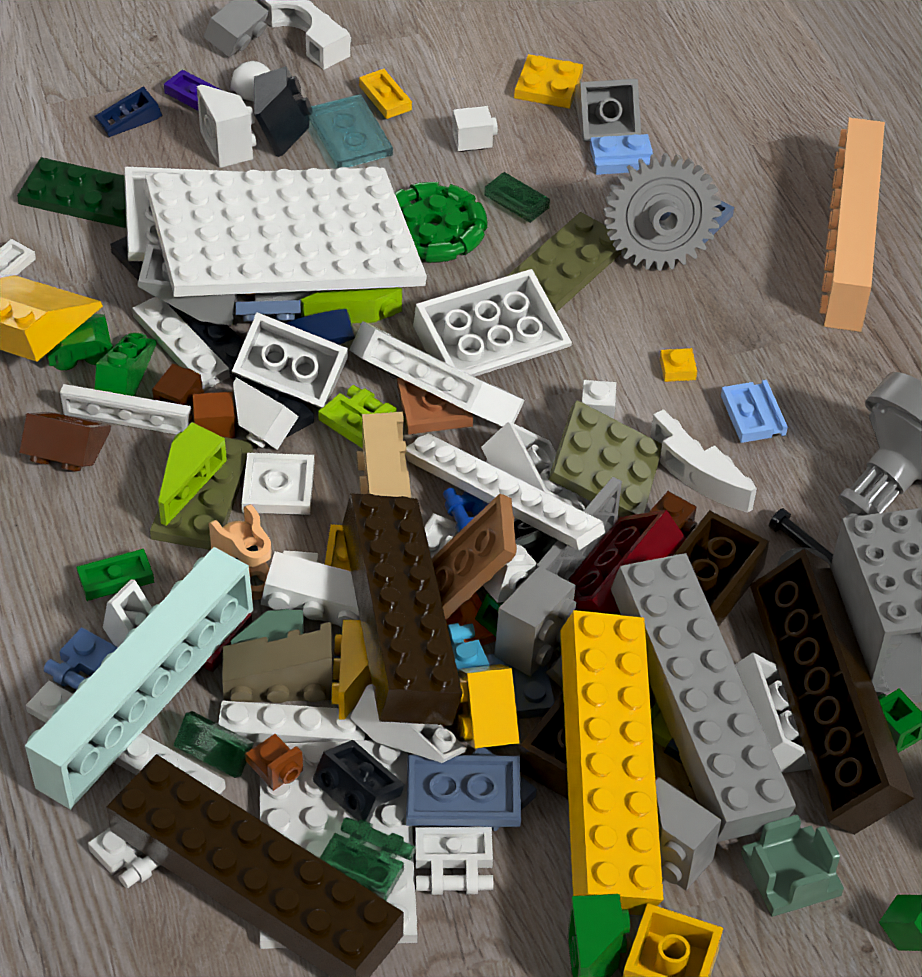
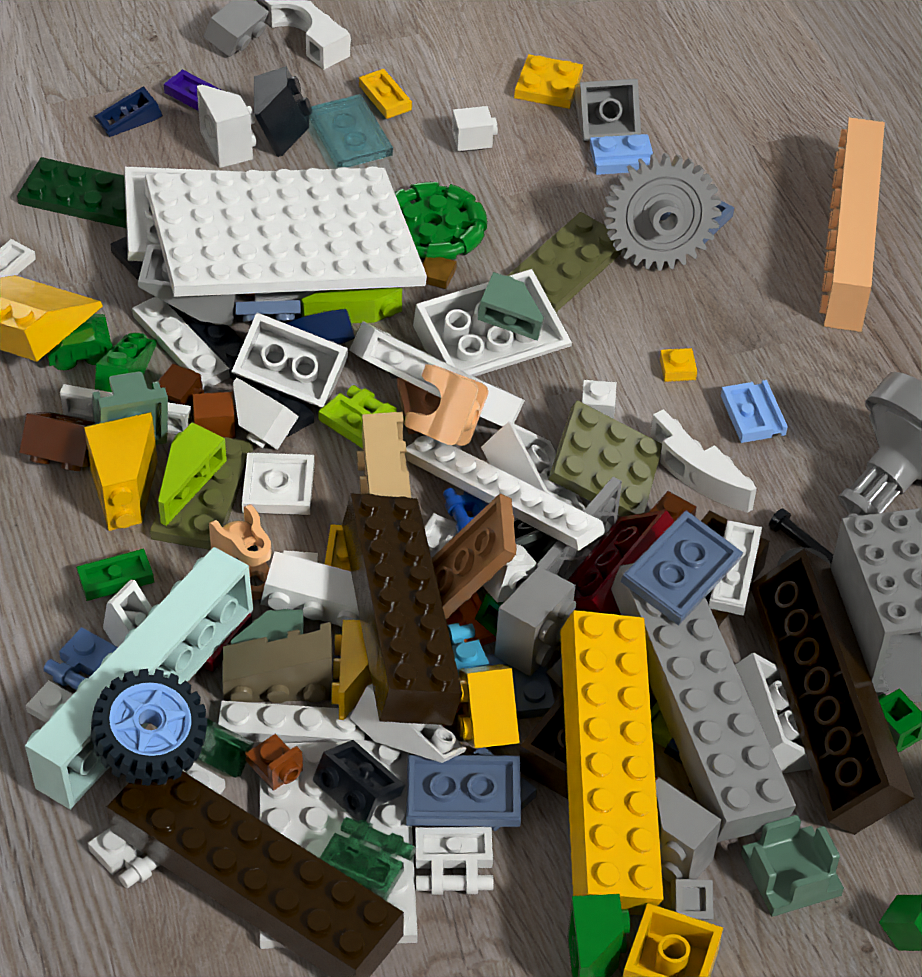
(123, 467): none -> yellow slope
(131, 399): none -> sand green panel
(145, 752): none -> wheel
(243, 78): white hair -> none
(439, 271): none -> pearl gold tile
(458, 409): none -> light nougat piece
(510, 307): none -> sand green slope
(517, 197): clear green plate -> none
(681, 567): none -> sand blue tile
(692, 898): none -> light grey plate
(732, 591): none -> white tile

